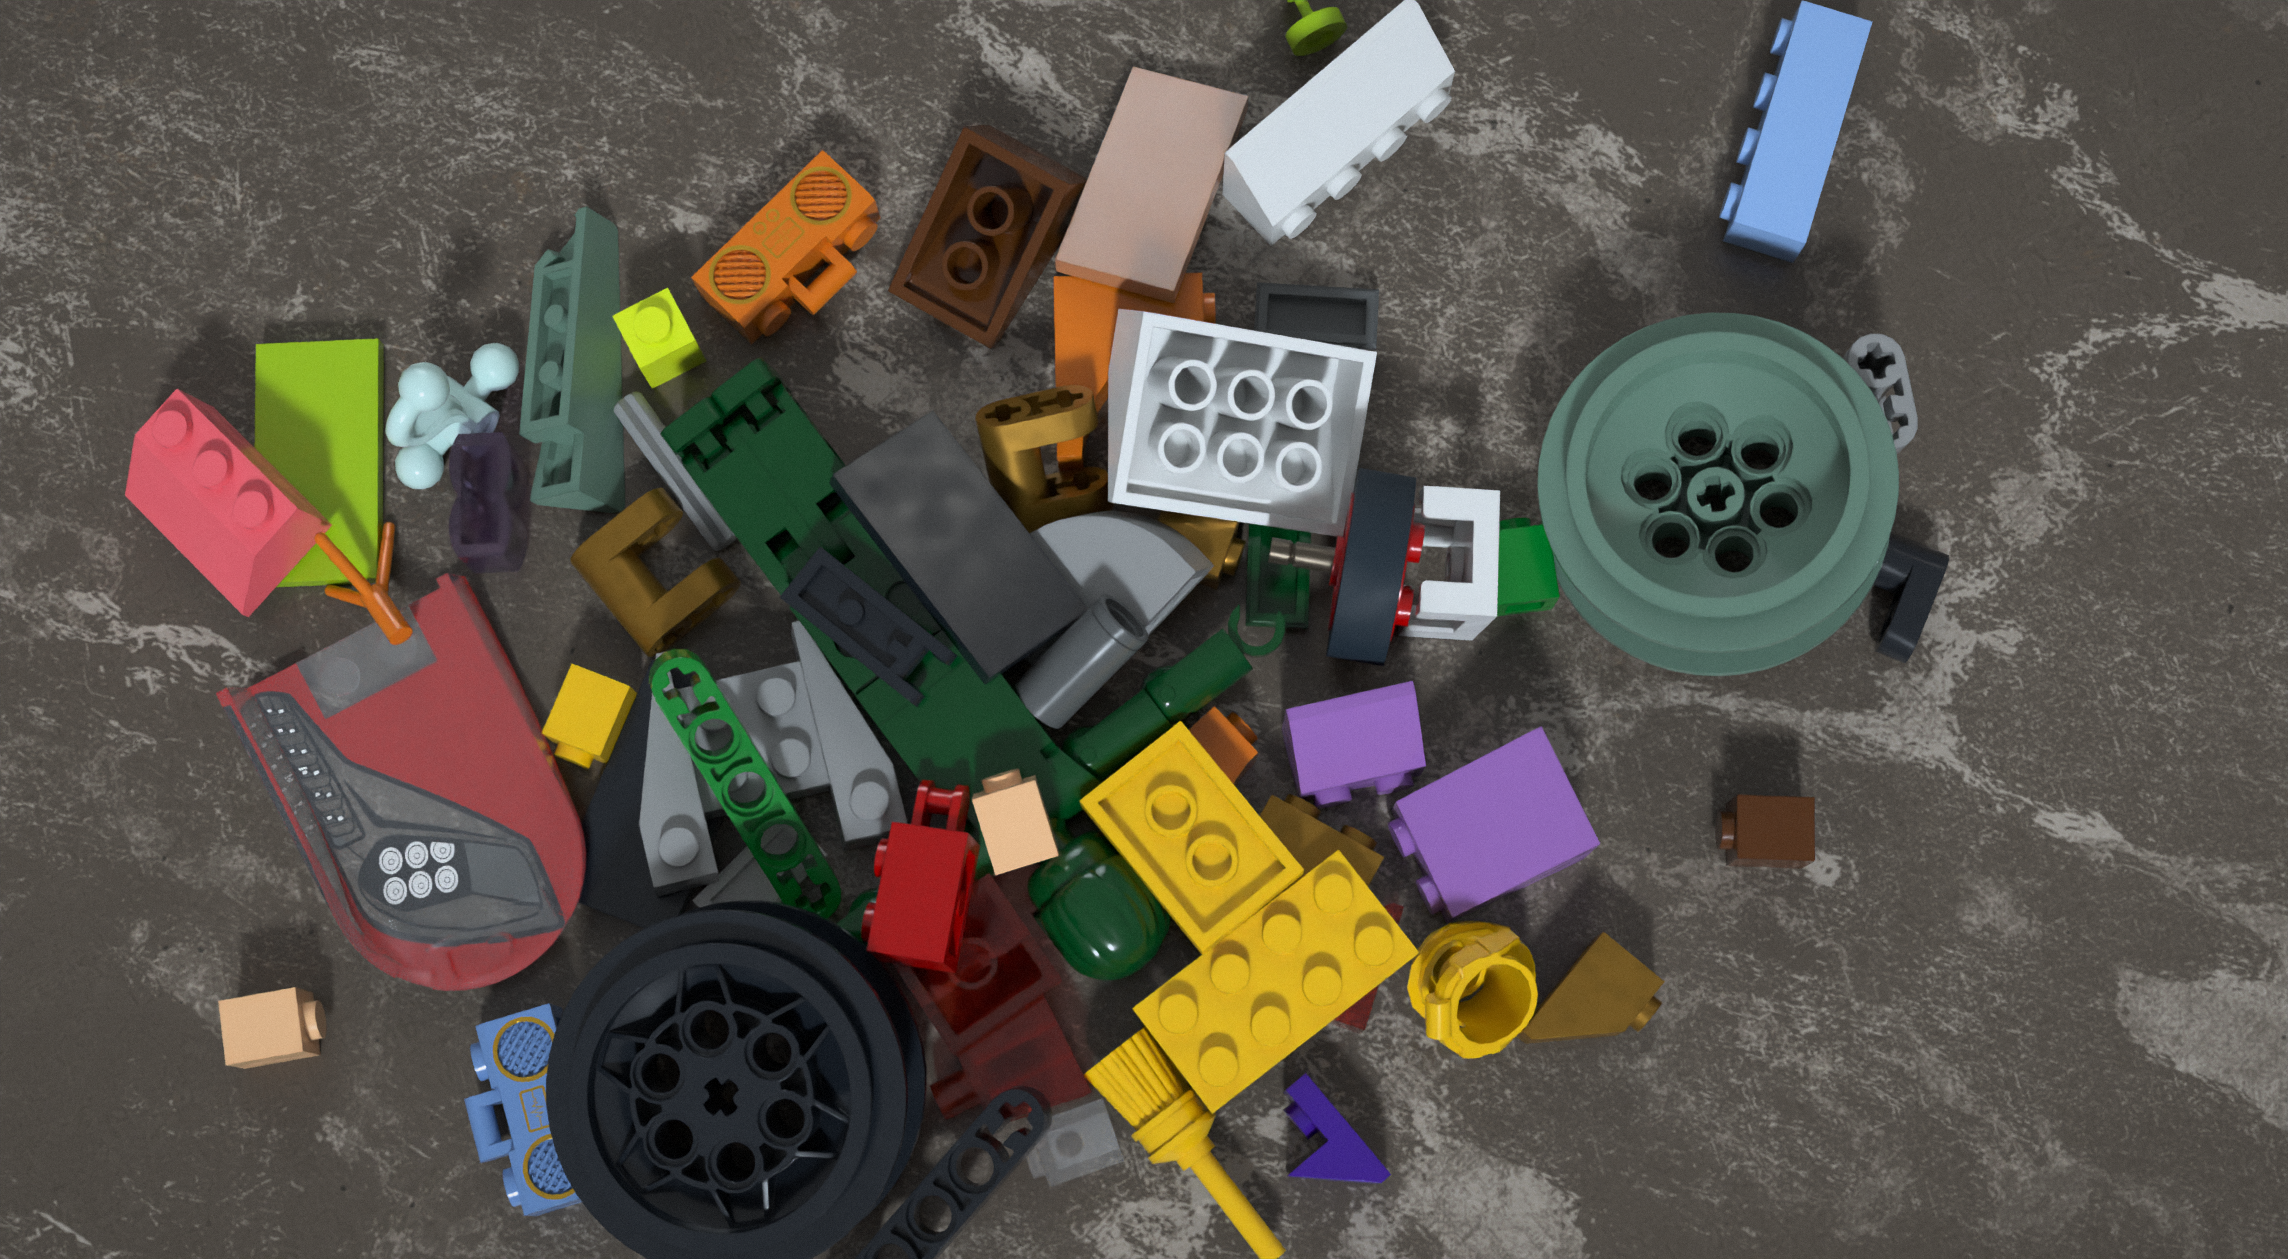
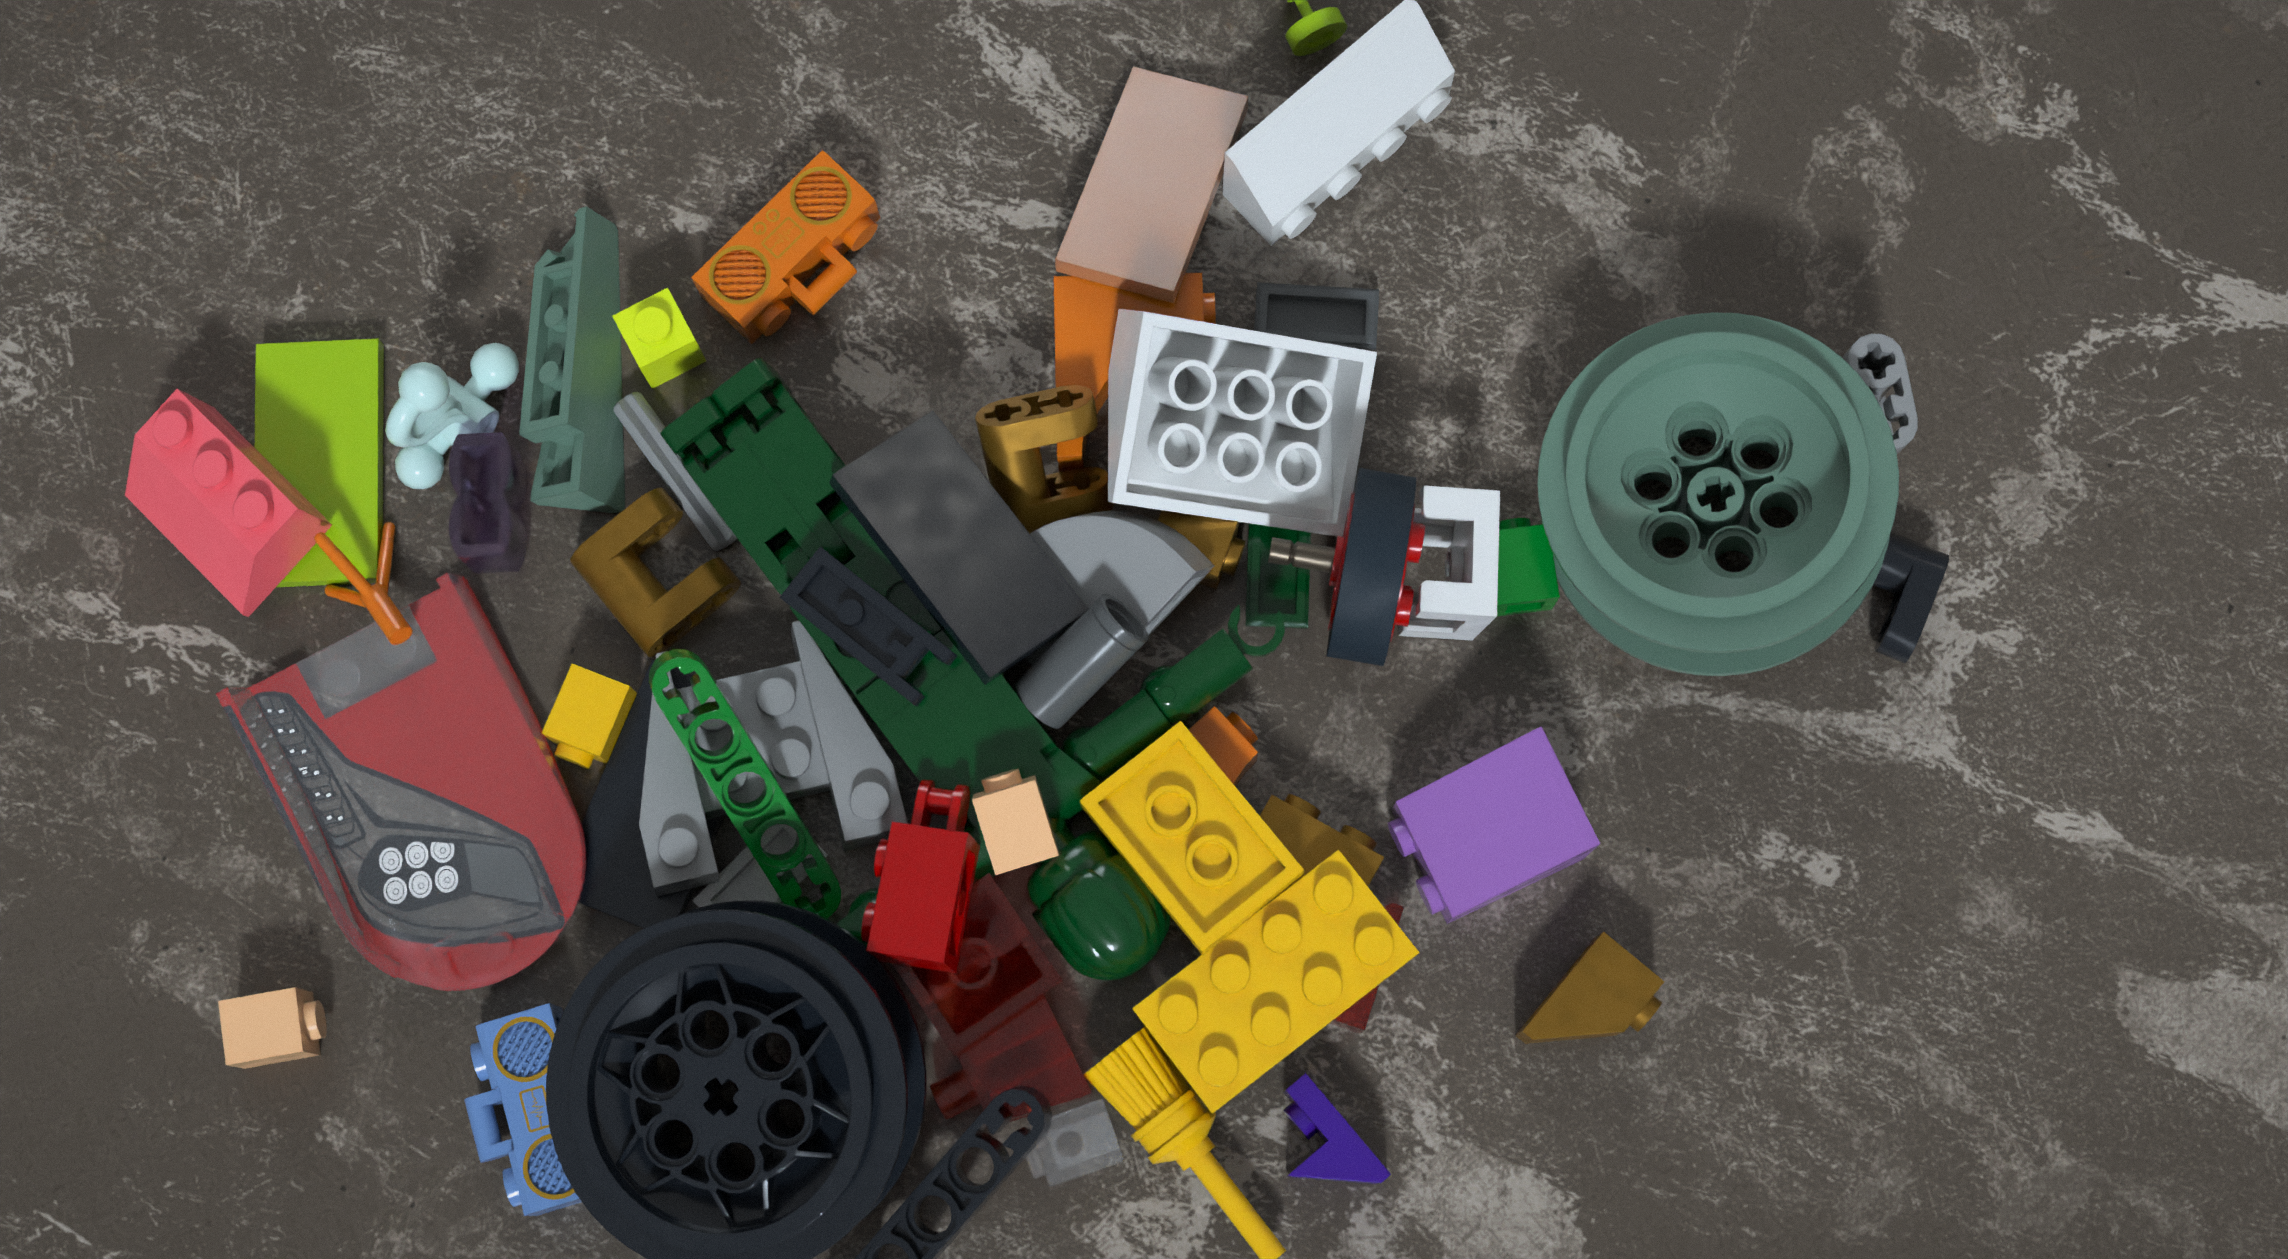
(987, 233): reddish brown slope -> none
(1355, 744): medium lavender slope -> none
(1453, 966): yellow helmet -> none
(1767, 831): reddish brown brick -> none
(1796, 131): light blue brick -> none

